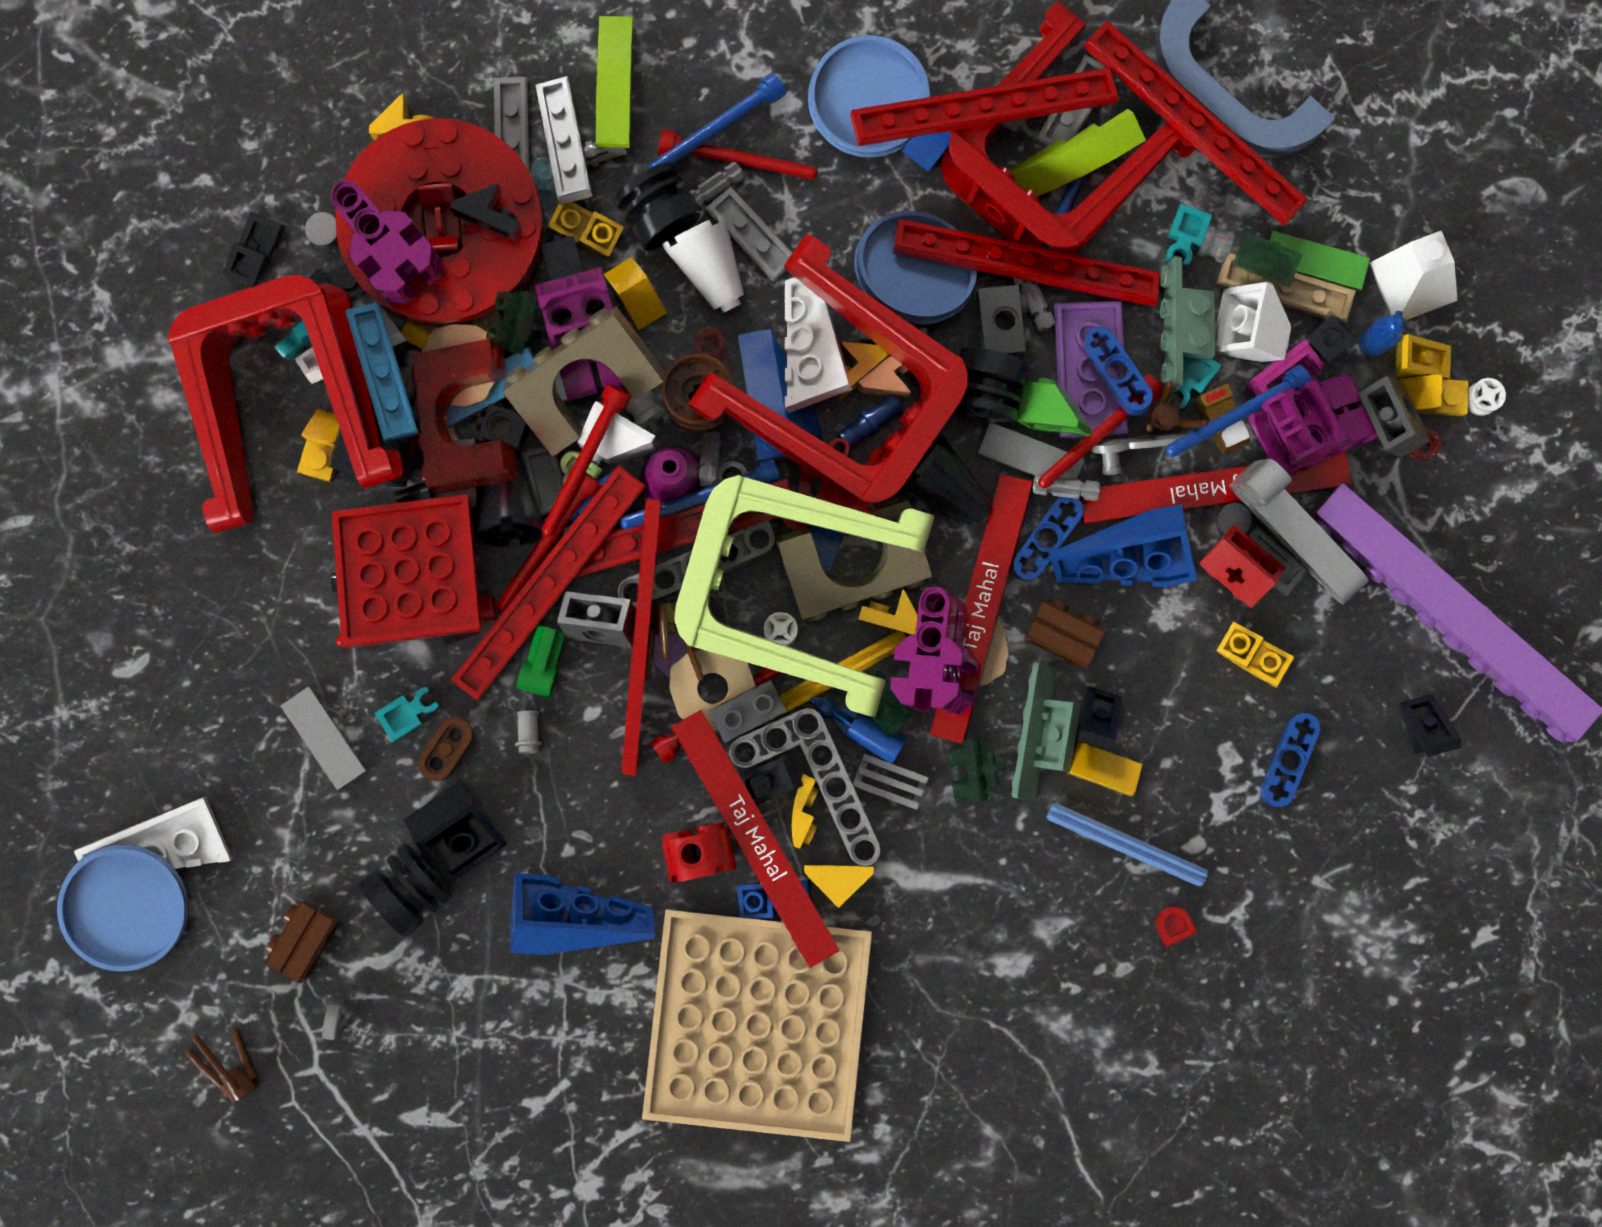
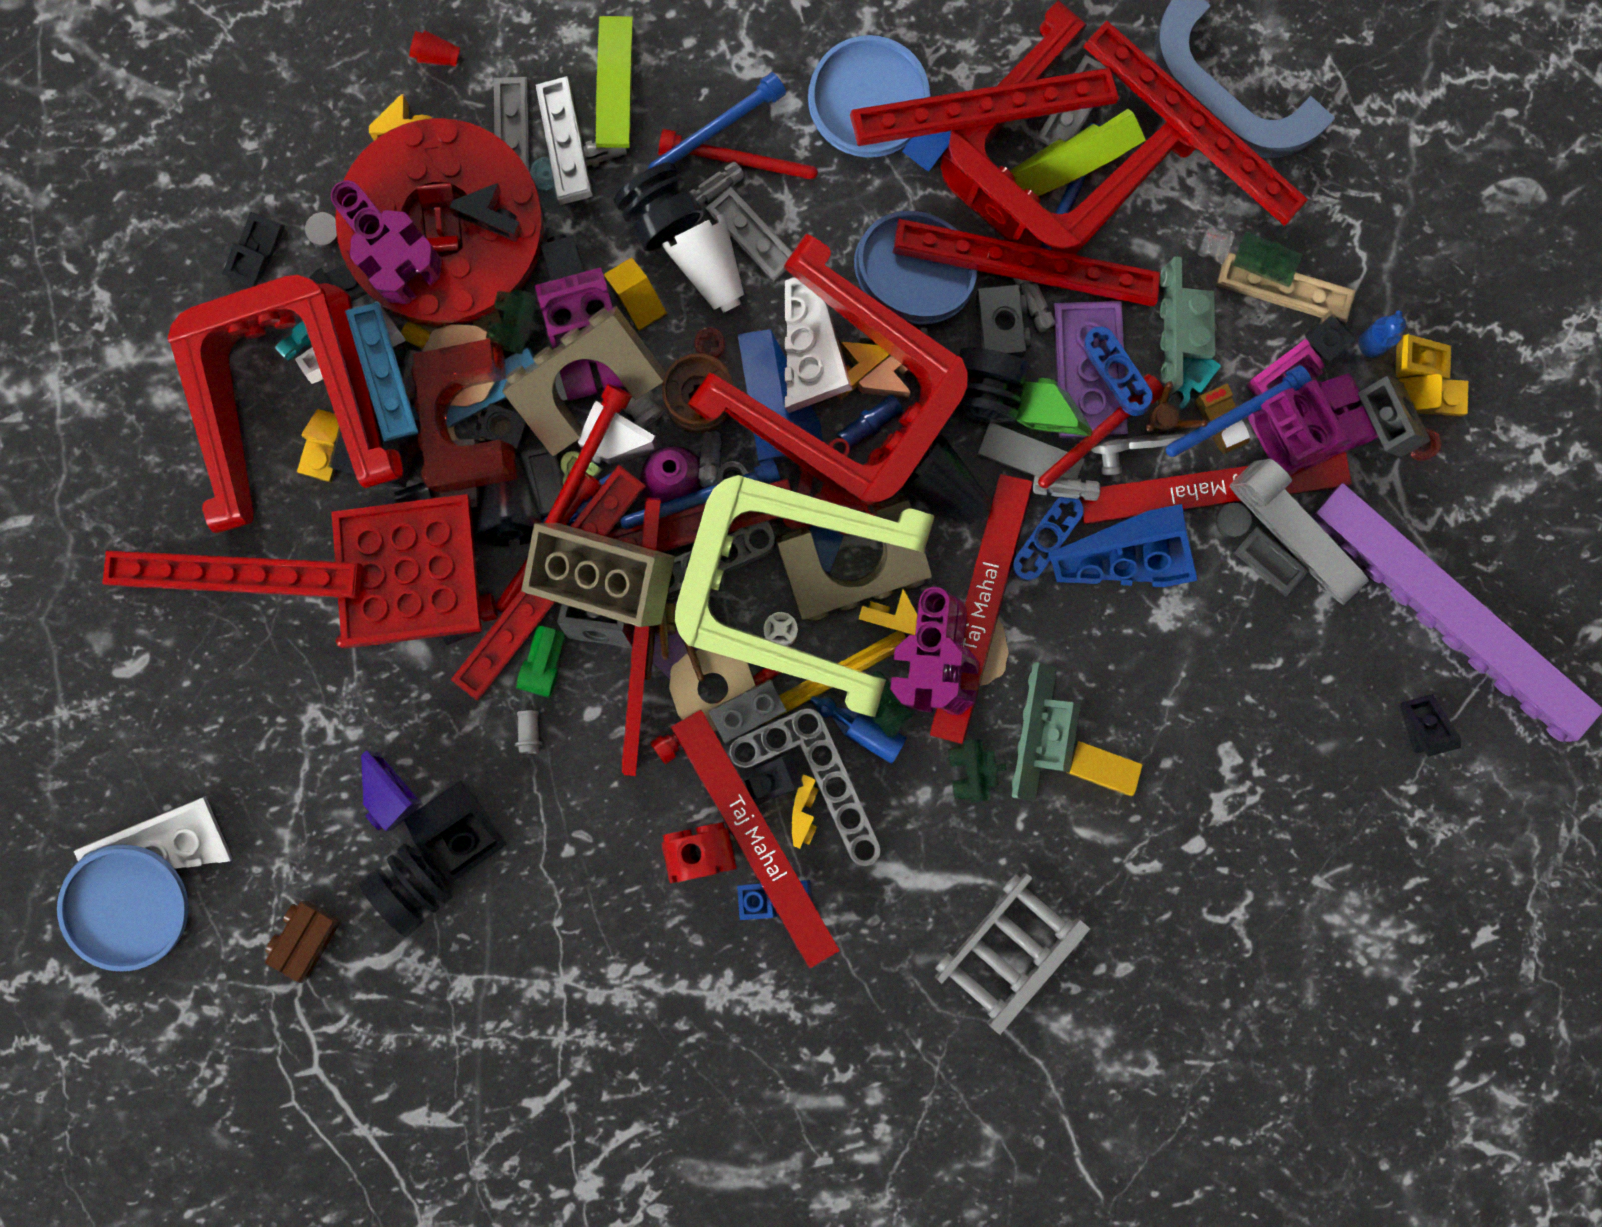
(233, 574): none -> red tile
(233, 1083): reddish brown plant -> none
(323, 738): light grey tile -> none
(332, 1022): light grey tile -> none
(385, 793): none -> dark purple slope
(402, 716): teal plate -> none
(433, 50): none -> red cone
(445, 748): reddish brown plate -> none
(564, 919): blue wedge -> none
(587, 228): yellow slope -> none
(598, 574): none -> dark tan brick
(754, 1032): tan plate -> none
(838, 881): yellow slope -> none
(884, 779): light grey tile -> none
(1023, 985): none -> light grey fence
(1064, 633): reddish brown brick -> none
(1099, 718): black slope -> none
(1127, 844): medium blue axle -> none
(1174, 925): red tile -> none
(1187, 230): teal plate -> none
(1242, 566): red brick -> none
(1252, 324): white slope -> none
(1255, 655): yellow slope -> none
(1288, 786): blue beam -> none
(1326, 262): bright green tile -> none
(1417, 276): white slope -> none
(1491, 392): white wheel -> none

